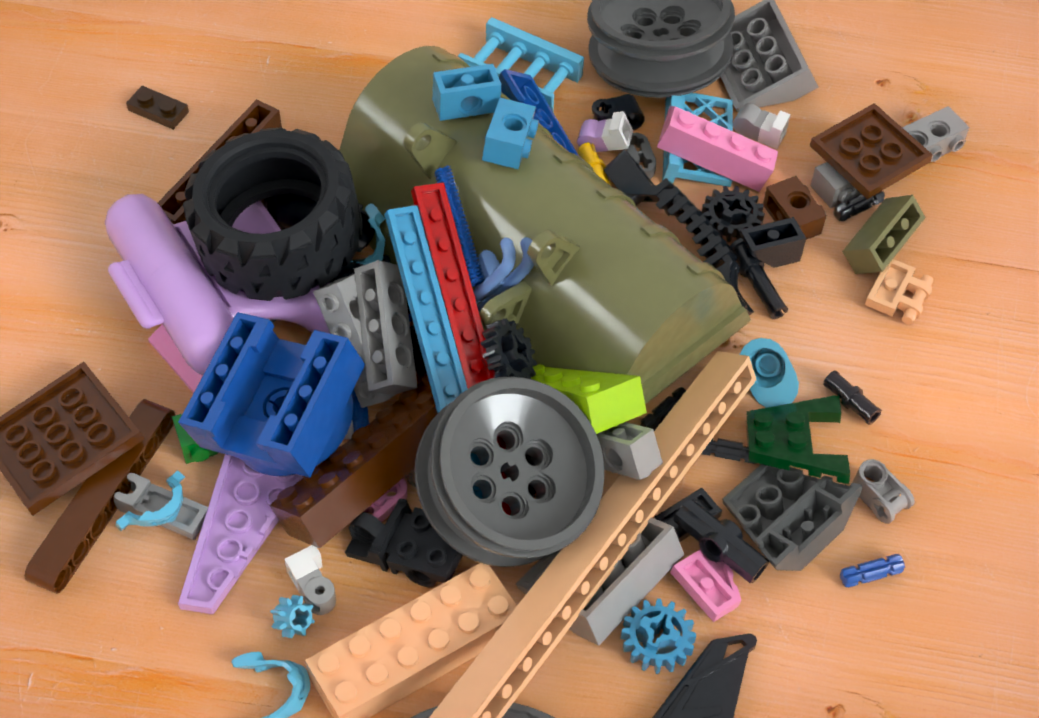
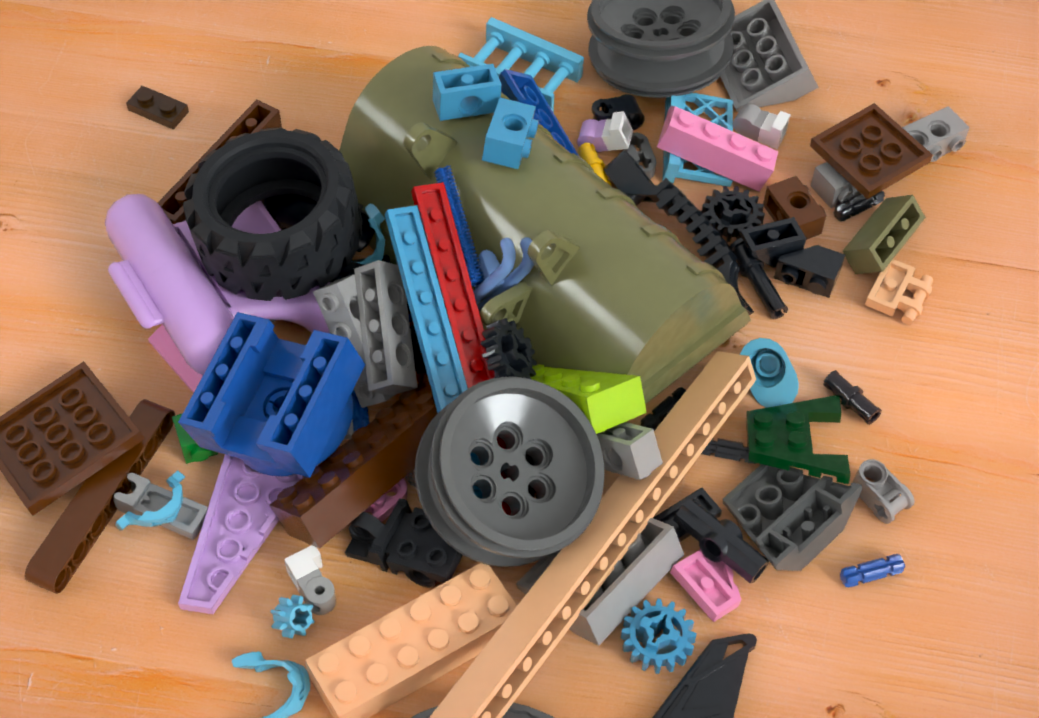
(811, 269): none -> black slope

